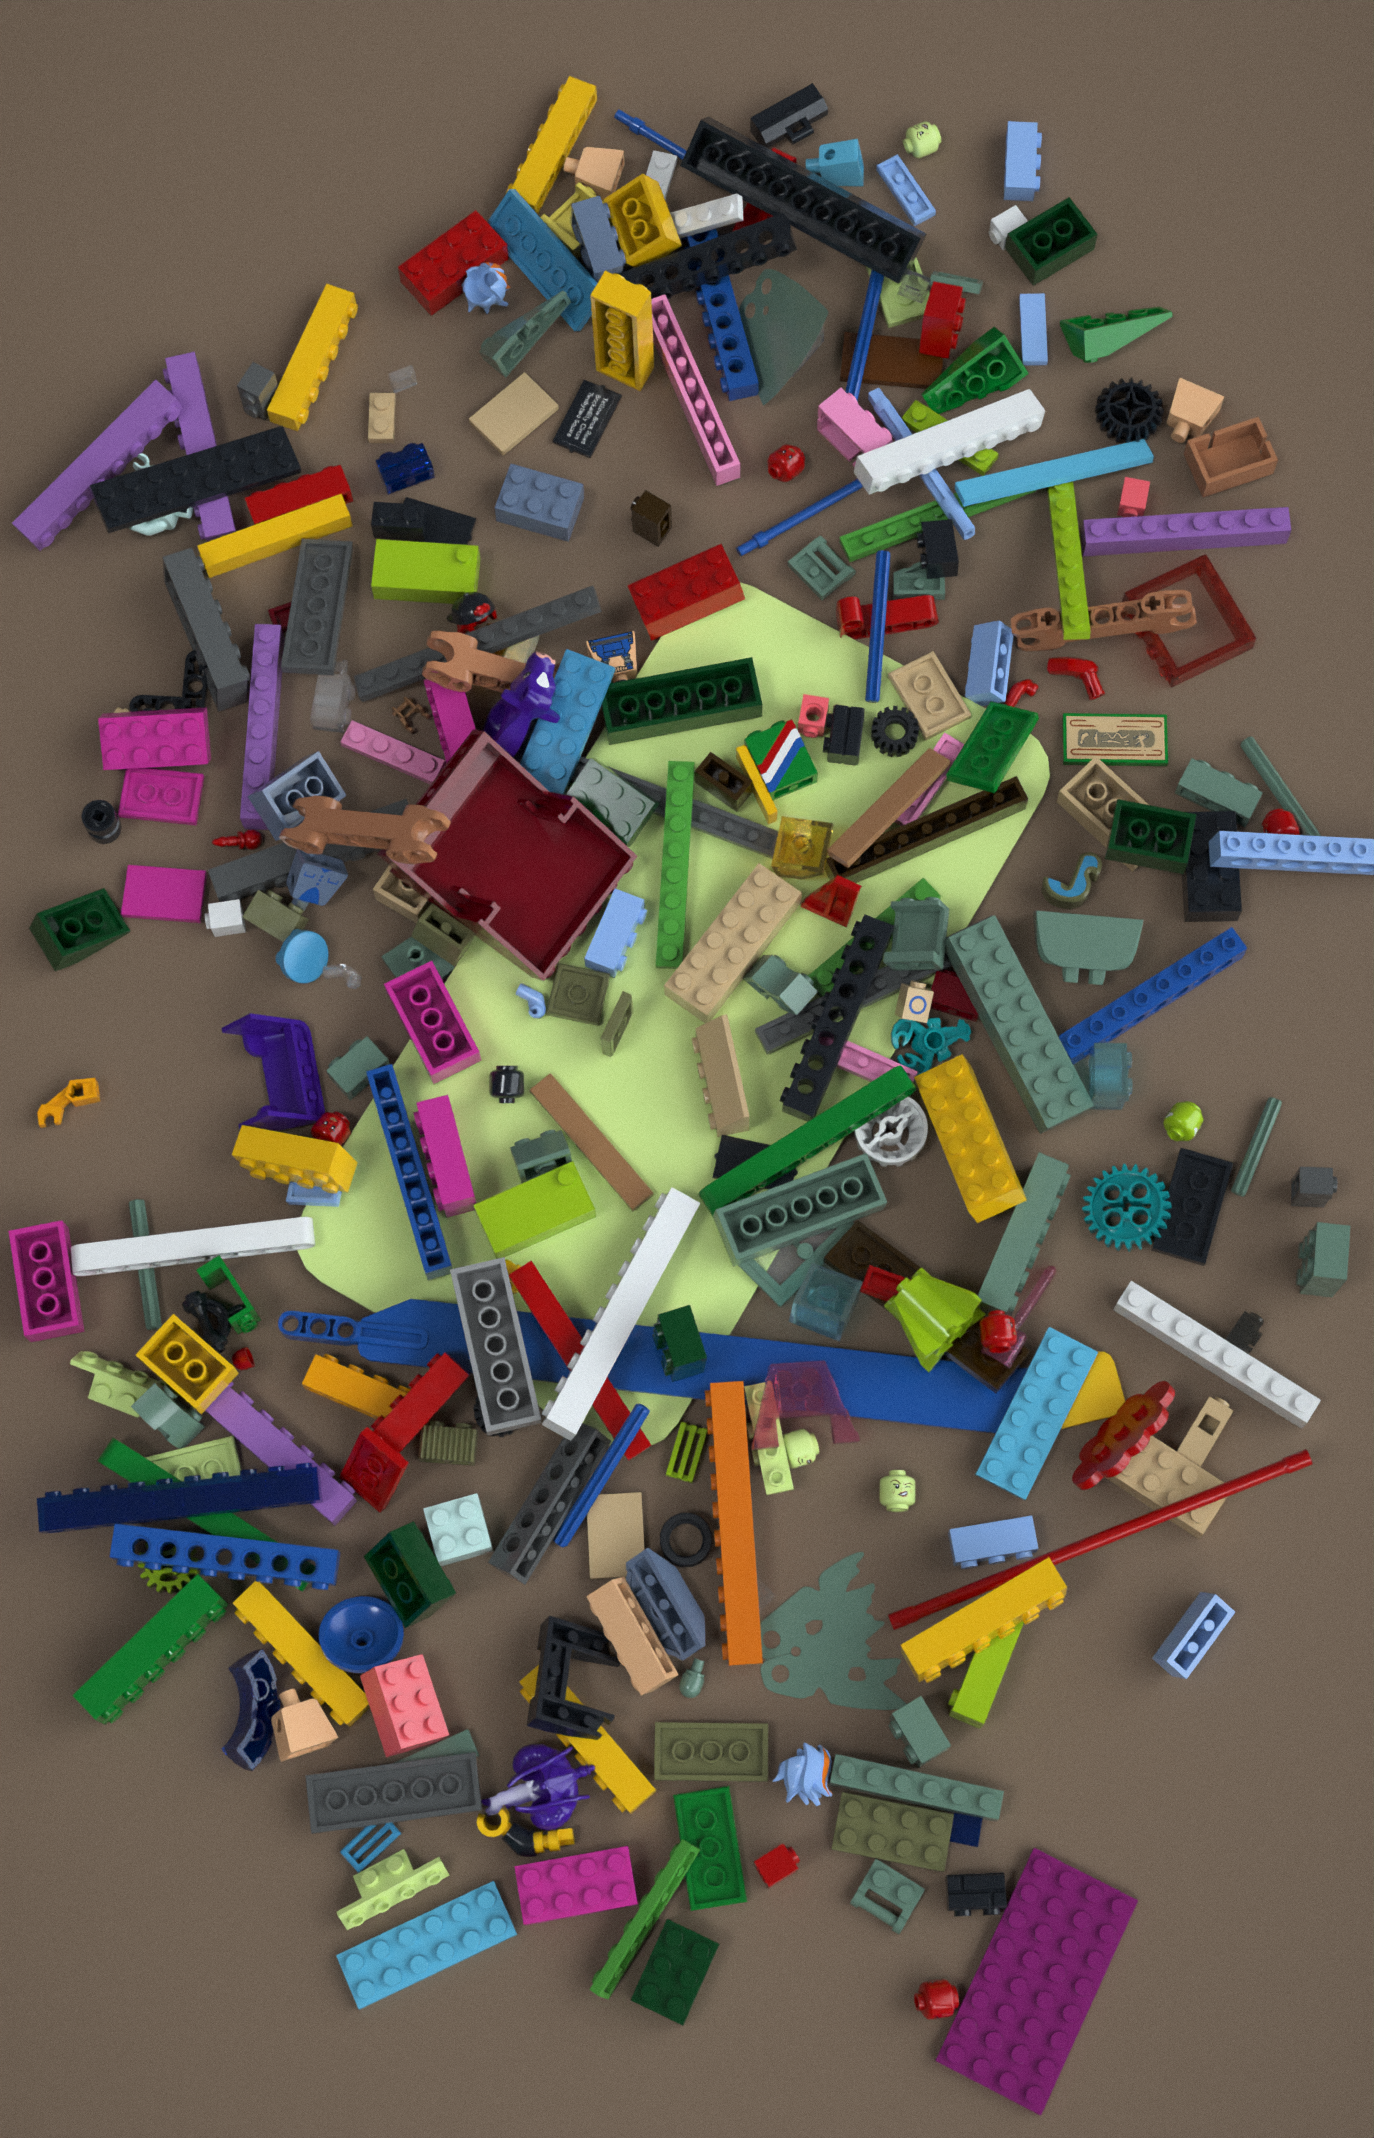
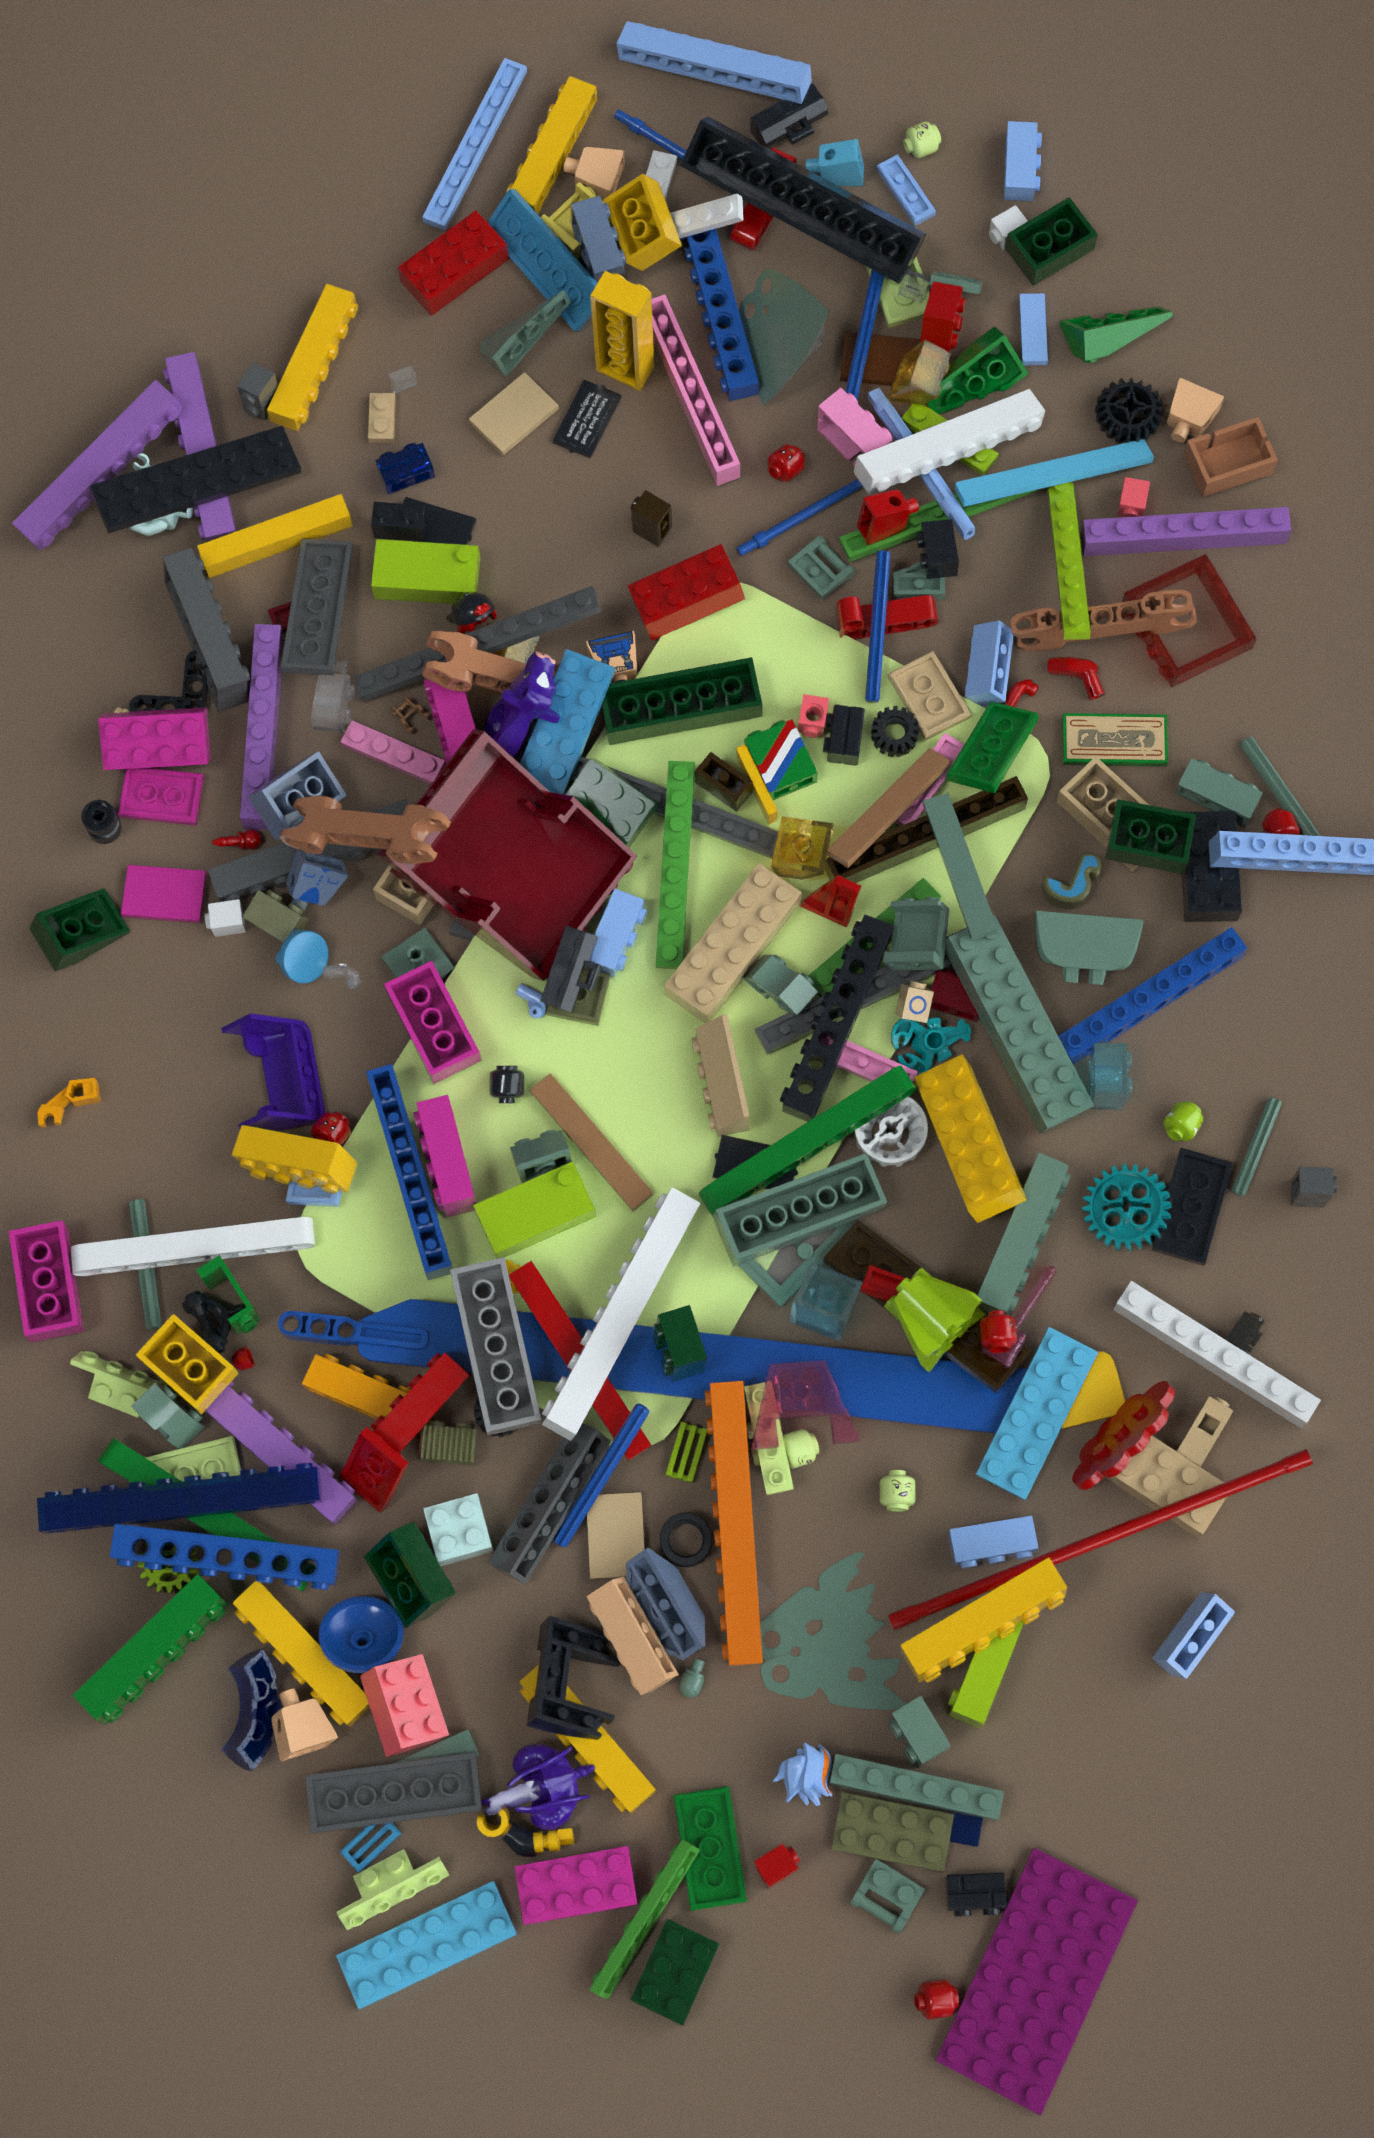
(298, 494): red brick -> none
(350, 1070): sand green brick -> none
(443, 934): olive brick -> none
(474, 144): none -> light blue plate
(485, 286): light blue hair -> none
(539, 502): sand blue brick -> none
(565, 975): none -> black piece
(617, 1024): olive tile -> none
(707, 253): black brick -> none
(711, 1752): olive plate -> none
(714, 62): none -> light blue brick
(884, 515): none -> red torso
(920, 374): none -> clear yellow slope
(960, 866): none -> sand green tile
(1323, 1259): sand green brick -> none

